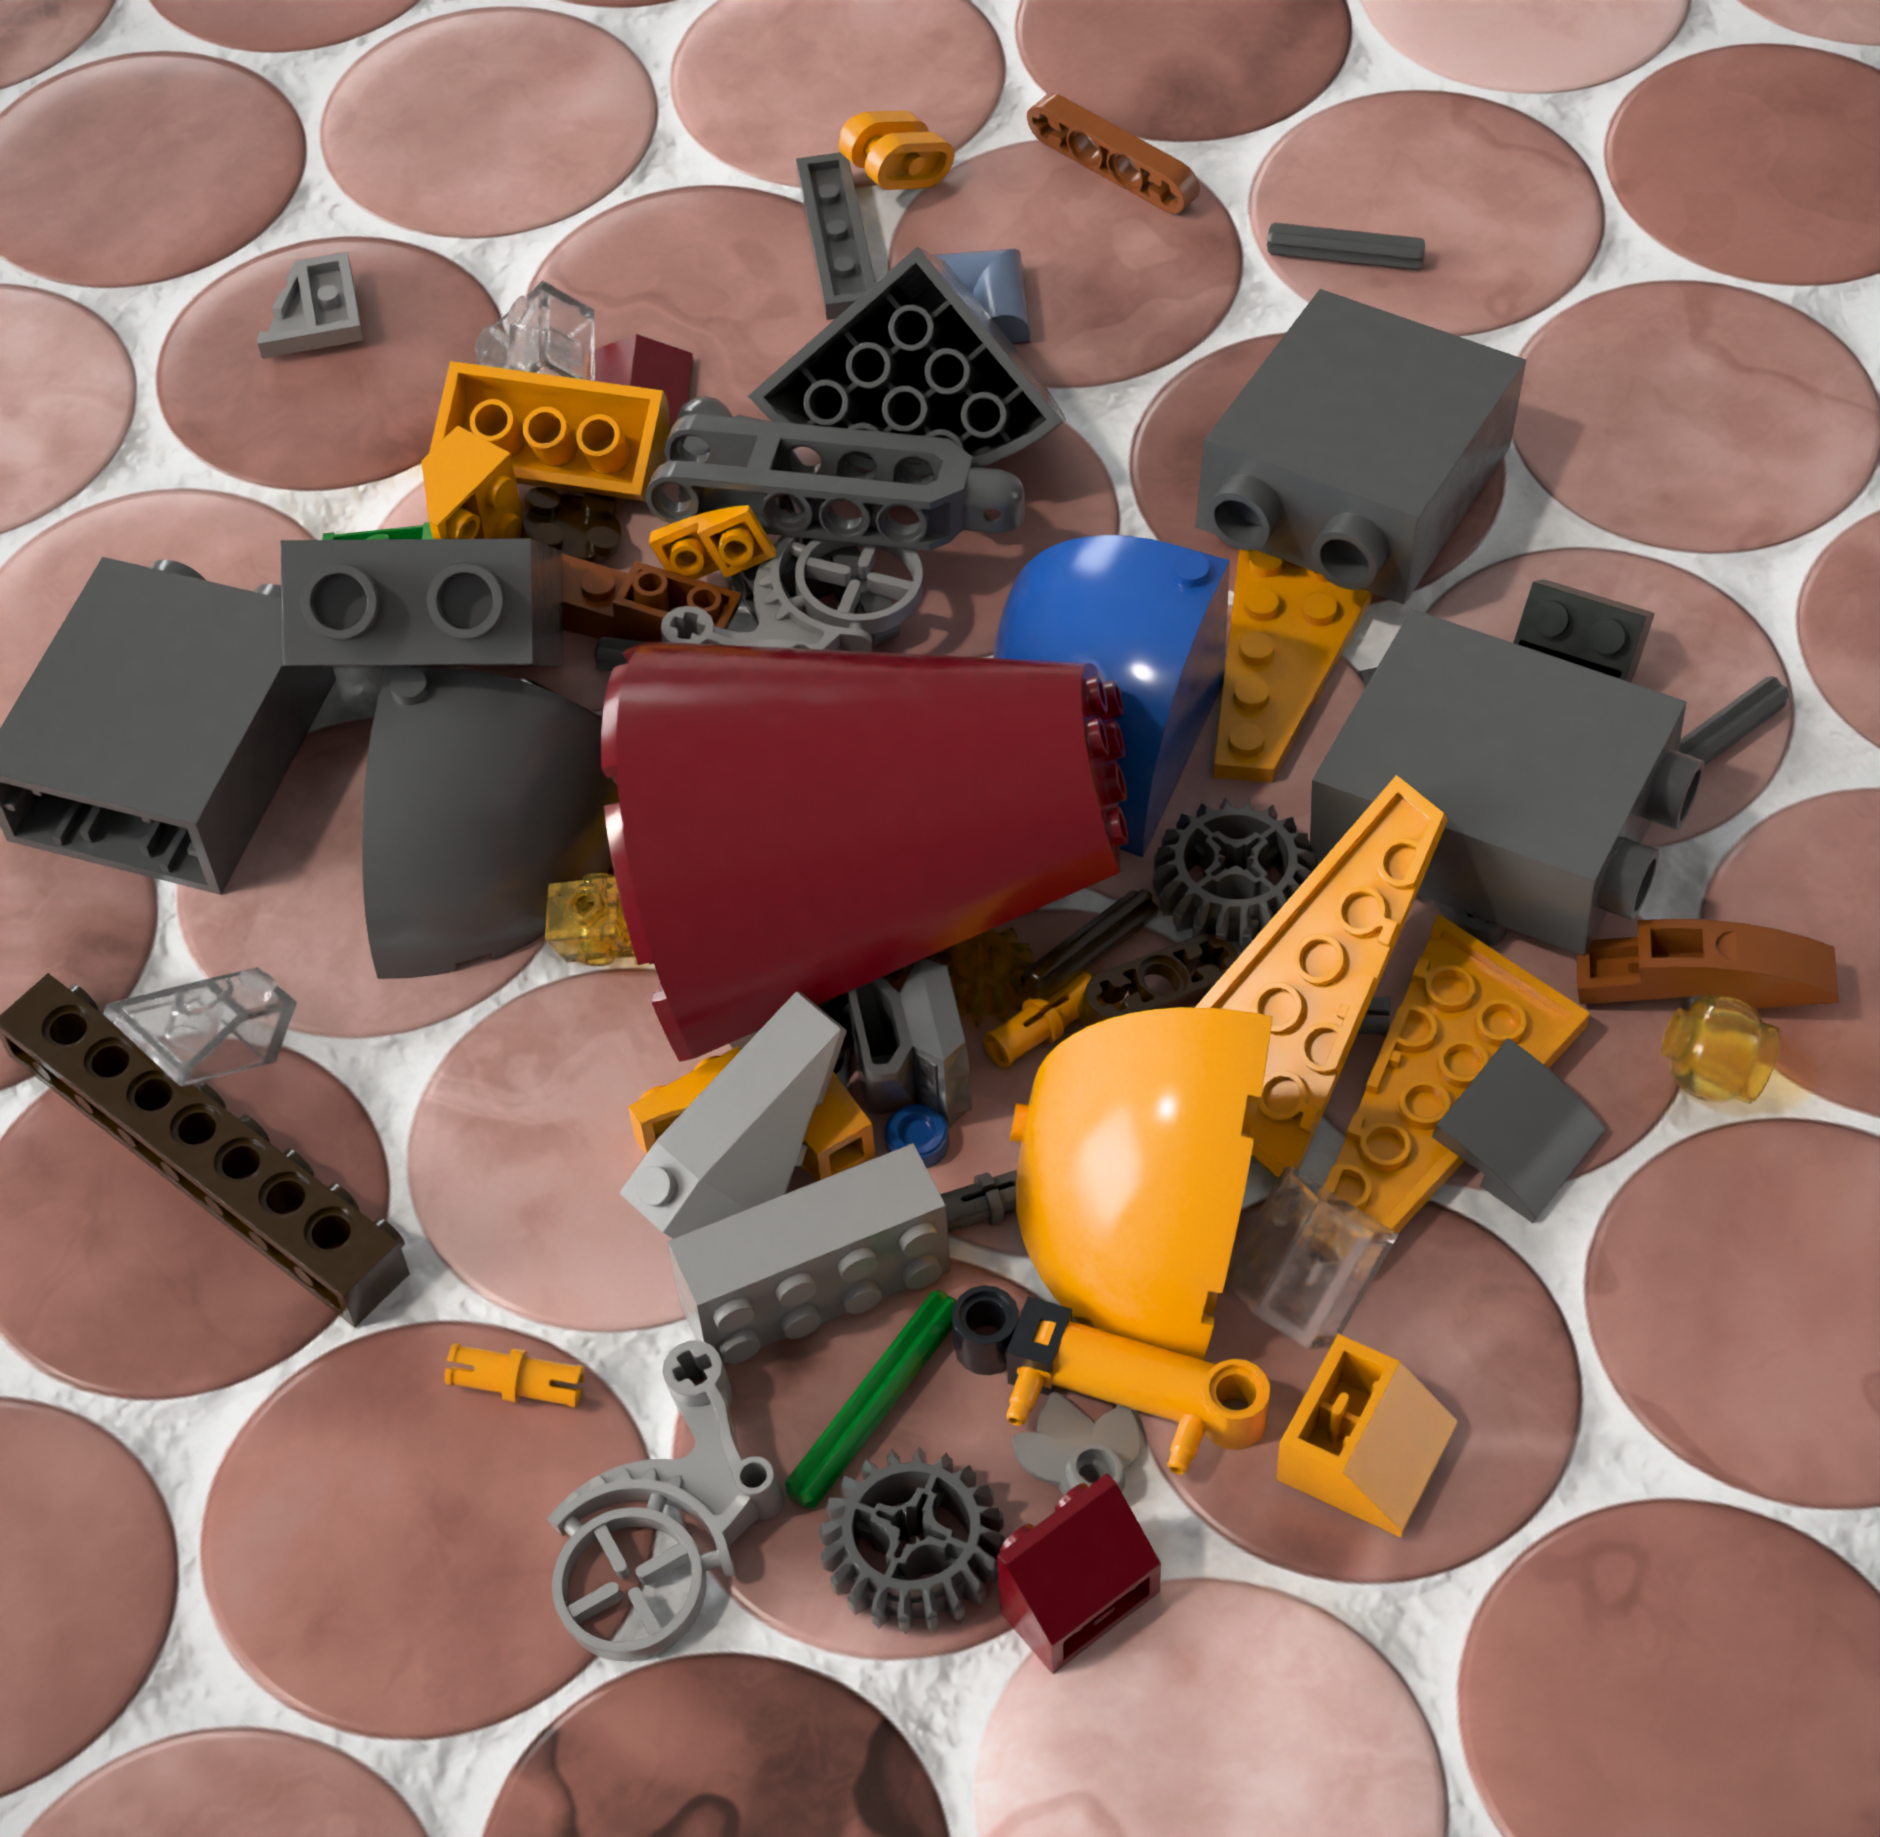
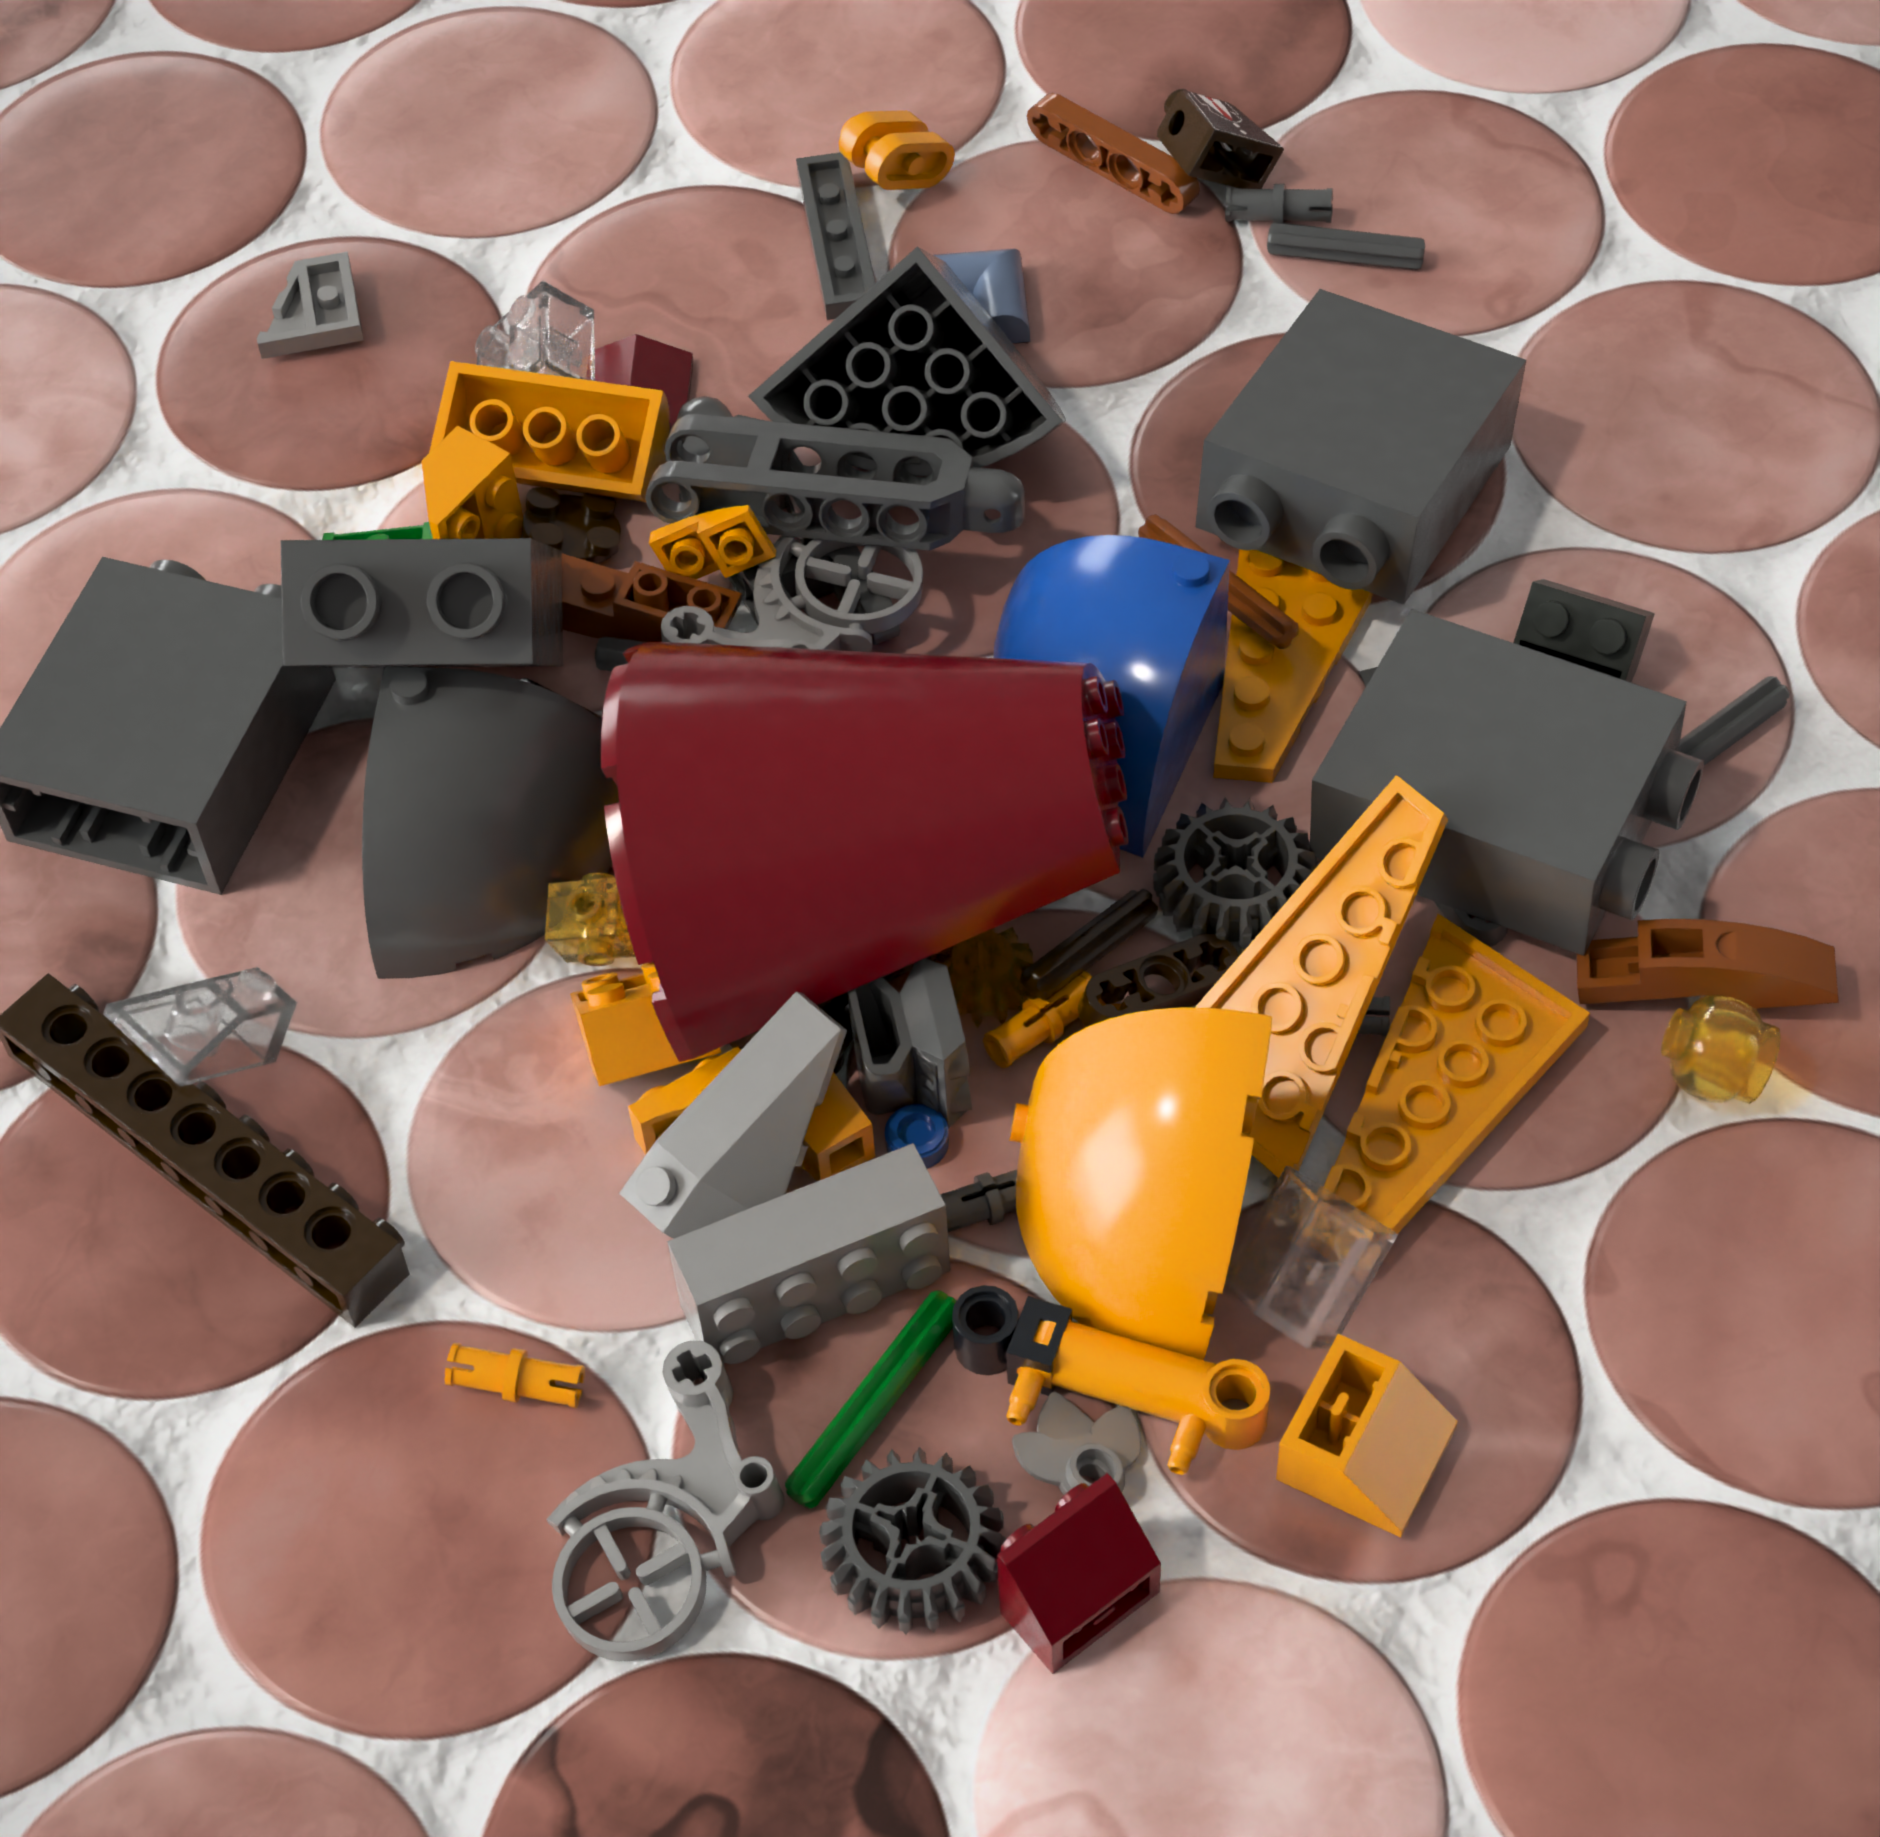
(622, 1026): none -> light orange slope
(1196, 136): none -> dark brown torso
(1242, 599): none -> dark orange axle
(1279, 204): none -> dark grey pin
(1520, 1130): dark grey slope -> none

